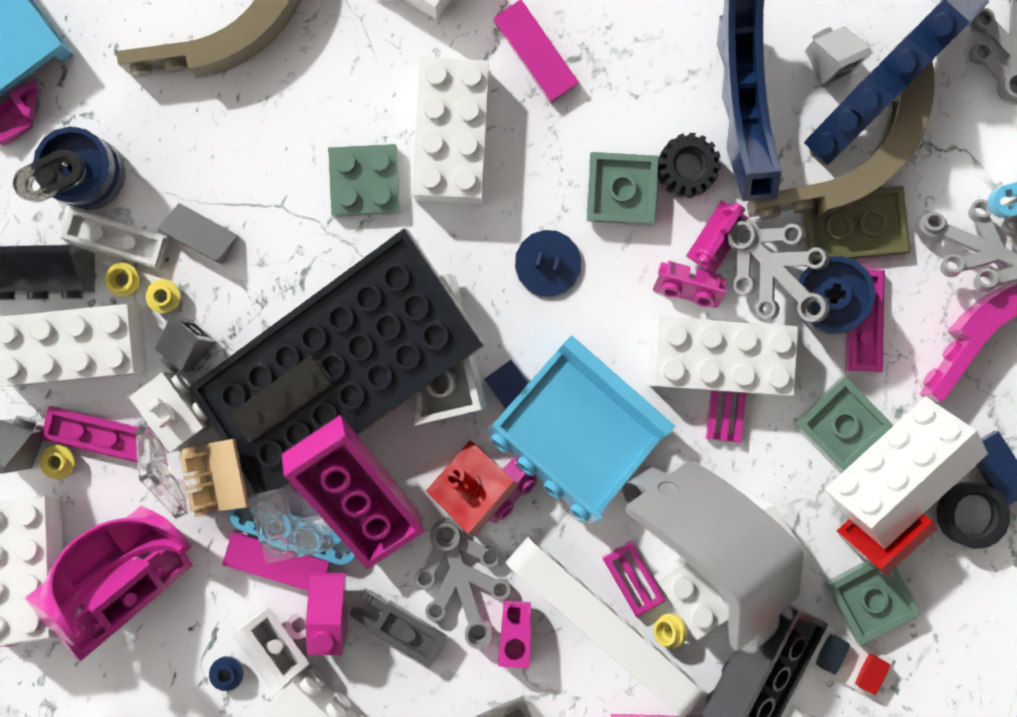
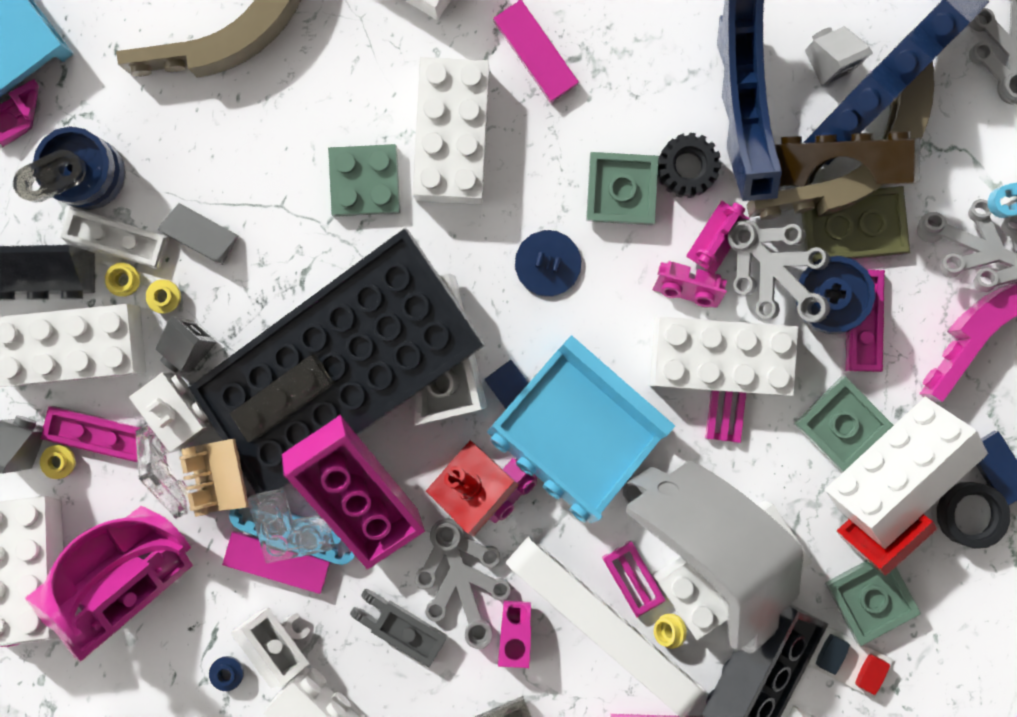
(326, 614): dark pink slope -> none
(889, 160): none -> dark brown arch

